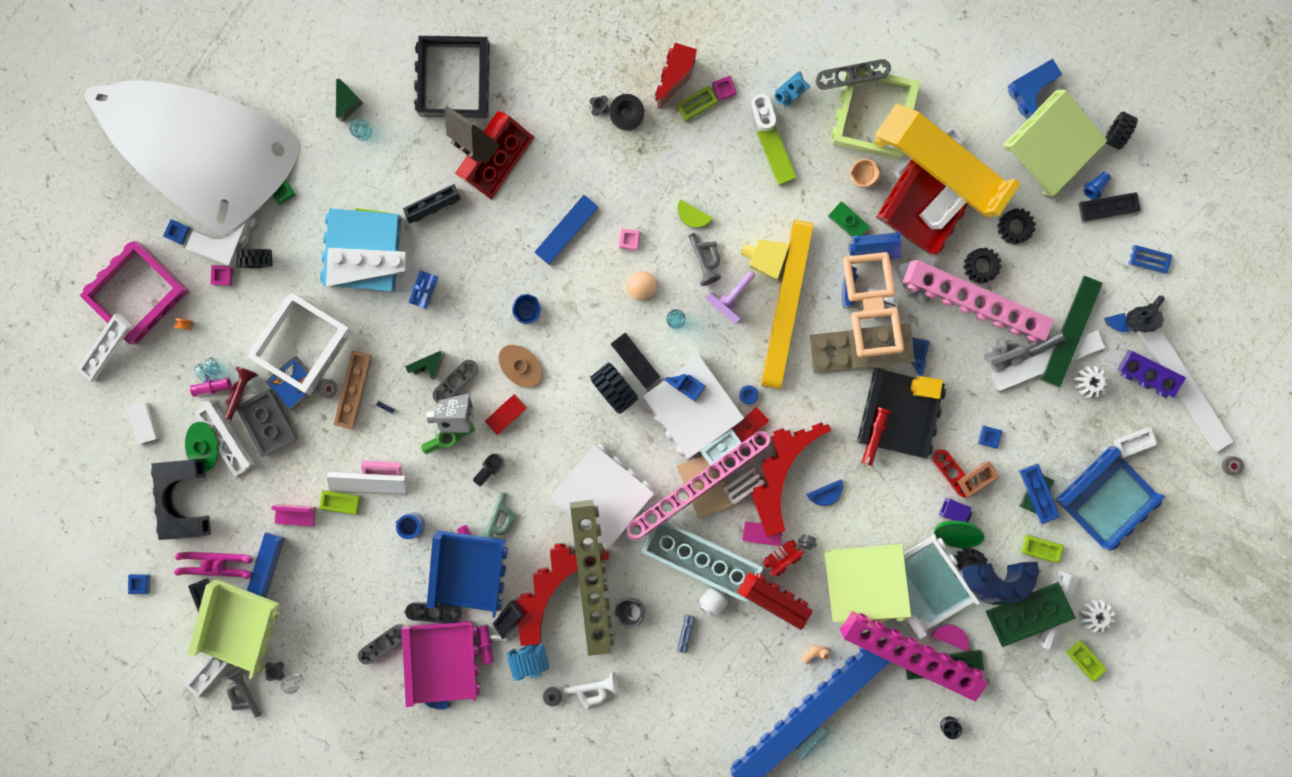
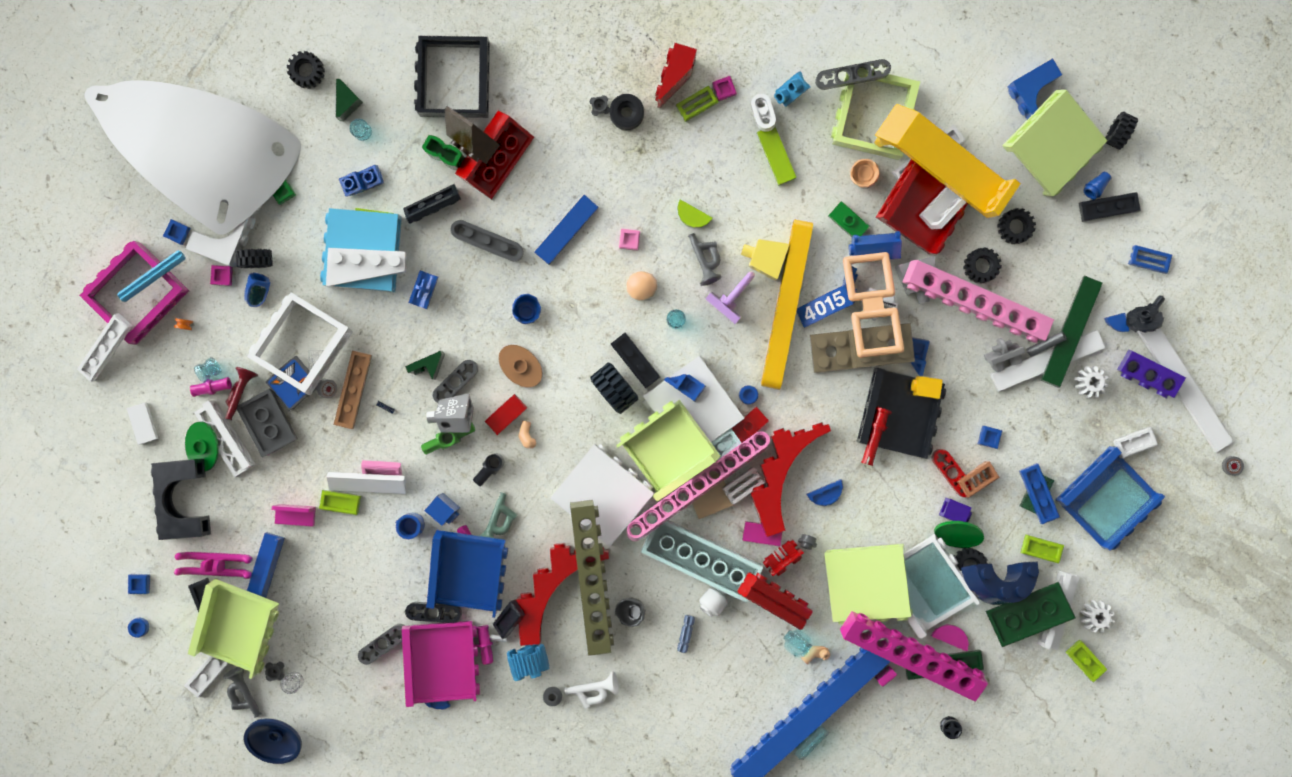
(138, 627): none -> blue tile
(151, 276): none -> medium azure axle
(256, 289): none -> blue rock
(272, 741): none -> dark blue dish
(295, 64): none -> black tyre
(361, 181): none -> blue slope
(440, 151): none -> green brick
(443, 509): none -> blue brick
(487, 240): none -> dark grey plate
(524, 435): none -> light nougat arm
(669, 448): none -> yellowish green panel
(797, 643): none -> clear light blue head
(824, 306): none -> blue sticker
(885, 676): none -> dark pink tile

